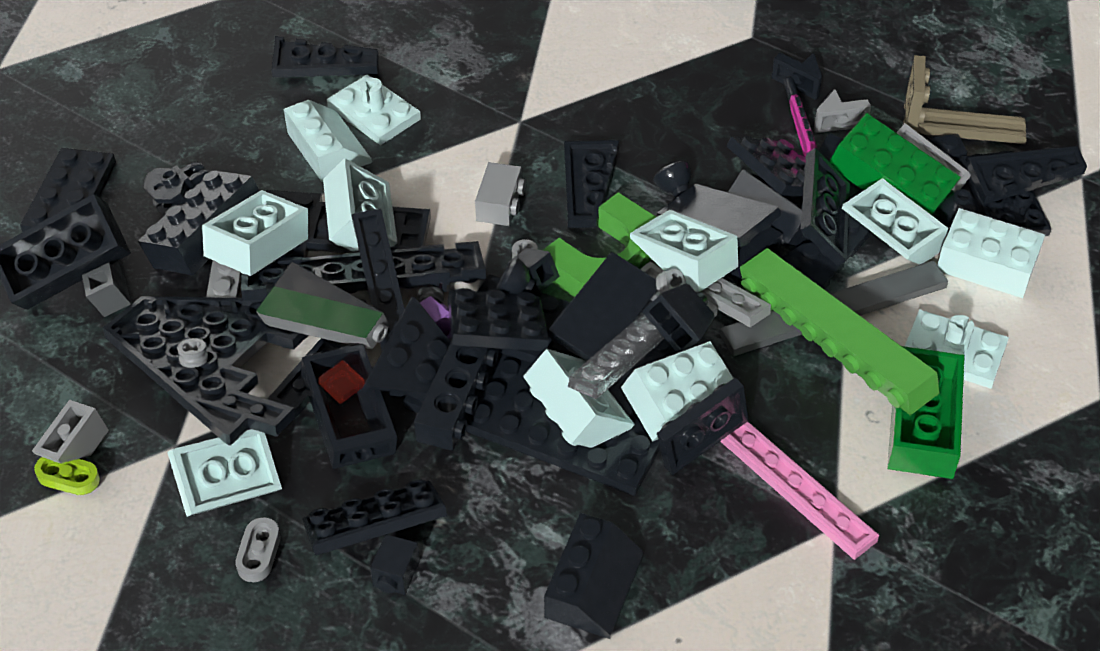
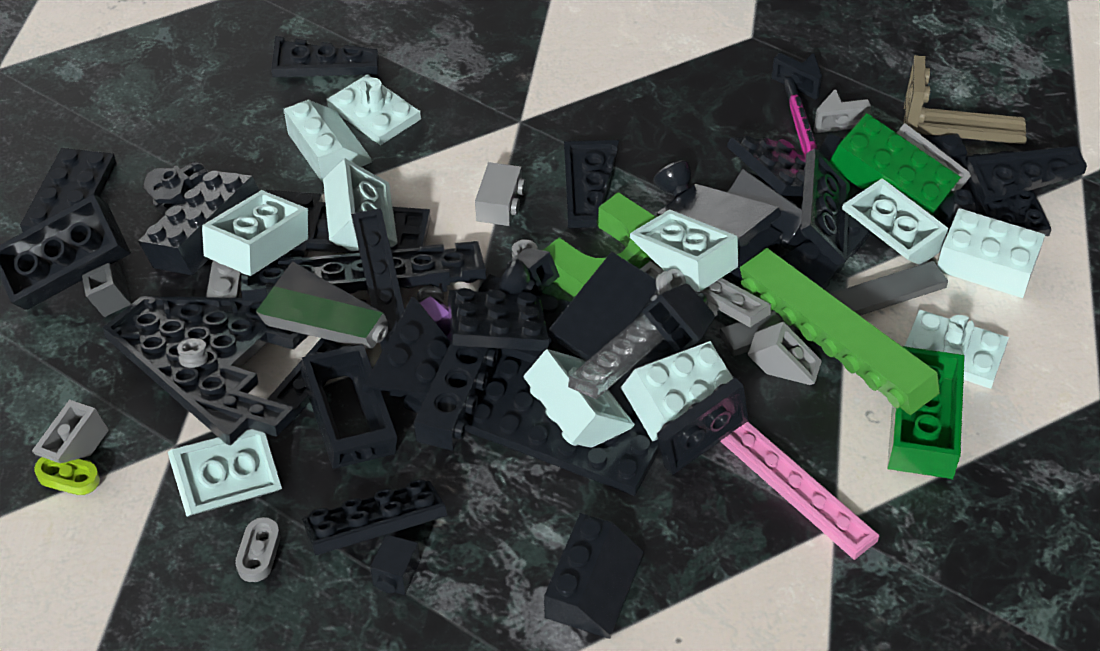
(341, 381): clear red tile -> none
(784, 354): none -> light grey slope

